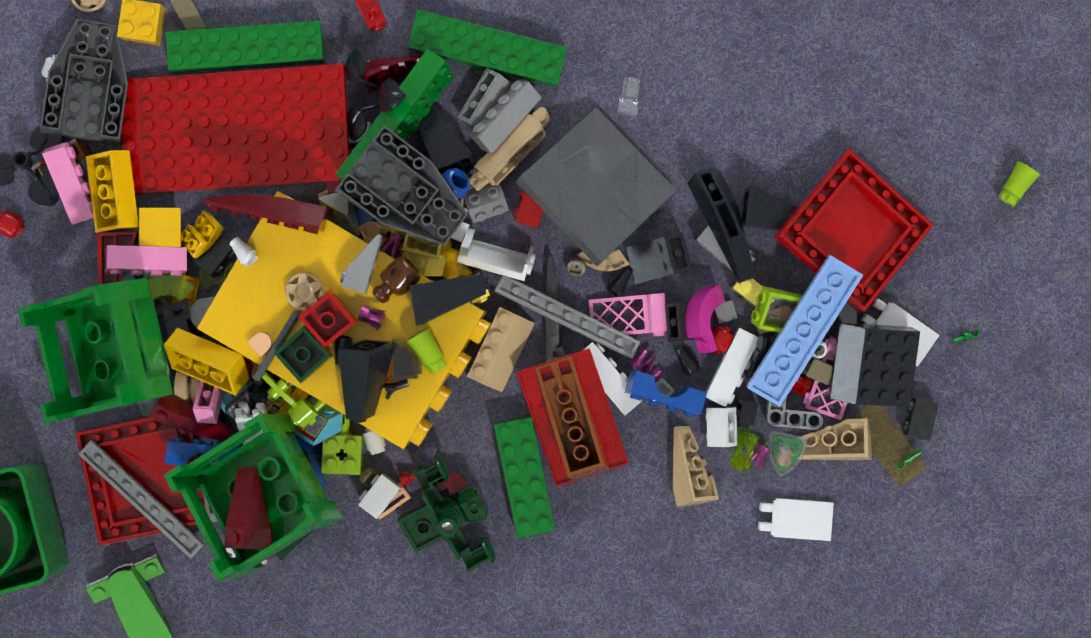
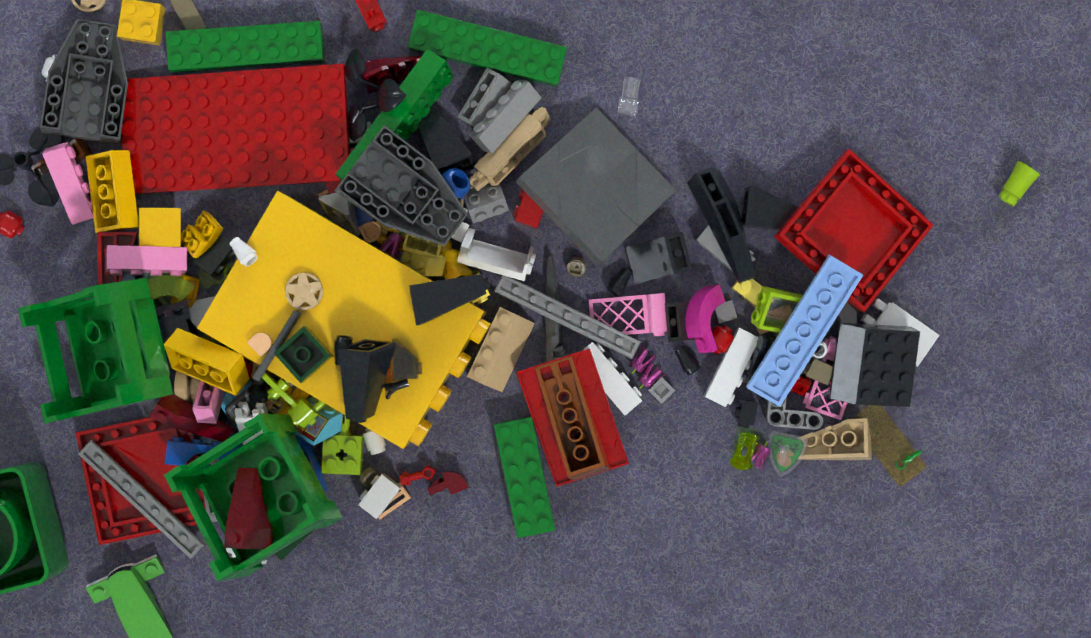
(275, 209): dark red wedge -> none
(327, 318): red brick -> none
(360, 271): light grey slope -> none
(371, 316): flat silver piece -> none
(396, 279): reddish brown piece -> none
(427, 350): lime plant -> none
(446, 517): dark green piece -> none
(612, 263): tan tile -> none
(643, 386): blue arch -> none
(690, 477): tan wedge -> none
(721, 427): white brick -> none
(798, 519): white tile -> none
(920, 419): pearl dark grey brick -> none
(965, 336): green hand -> none

